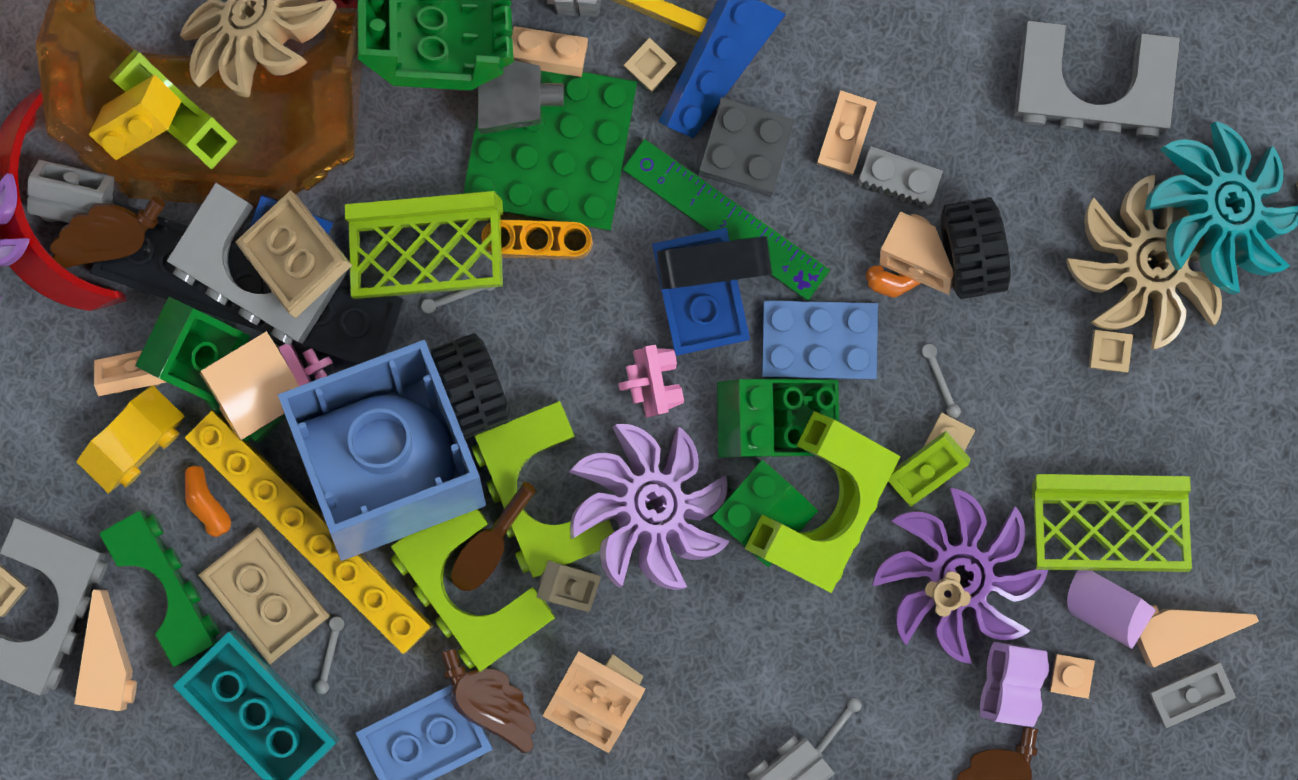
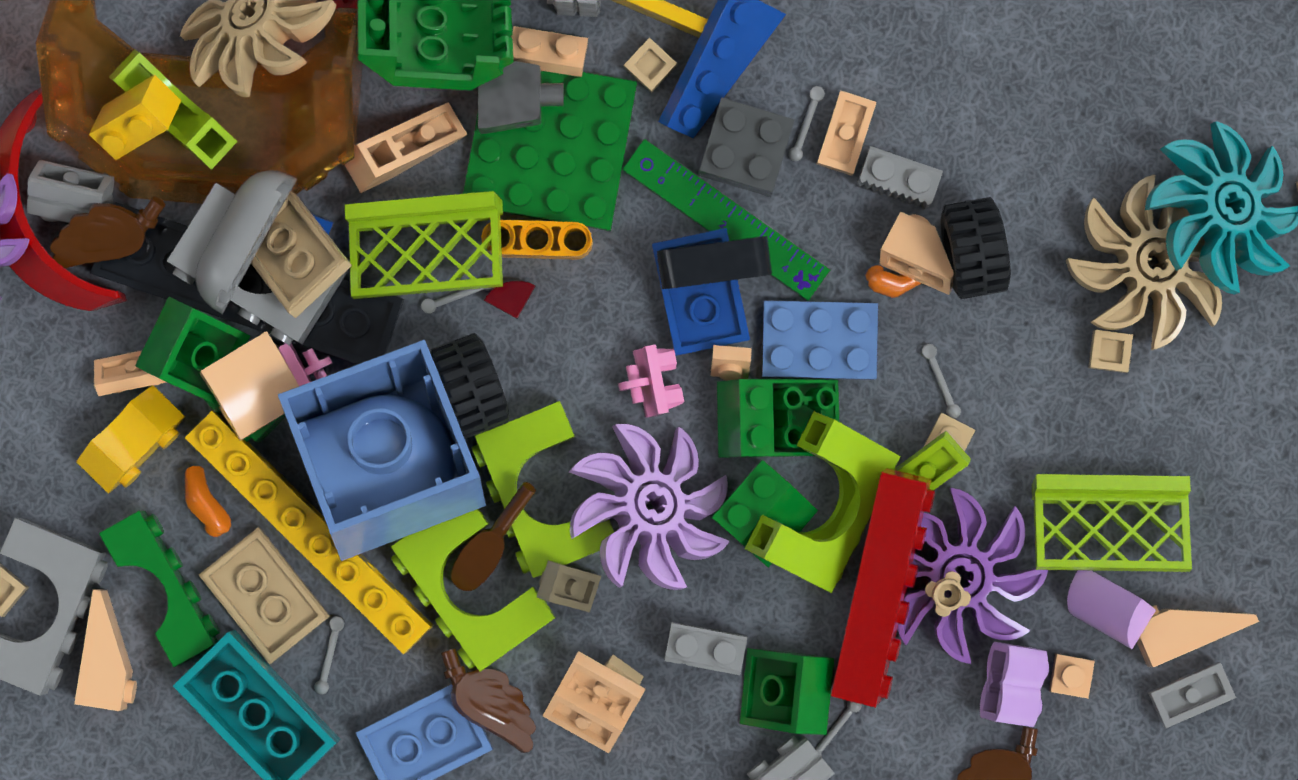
(240, 236): none -> light grey brick
(404, 146): none -> light nougat slope
(511, 297): none -> dark red tile
(705, 648): none -> light grey brick
(730, 362): none -> light nougat plate
(787, 691): none -> green slope
(816, 95): none -> light grey hinge
(881, 588): none -> red brick
(1045, 96): light grey arch -> none

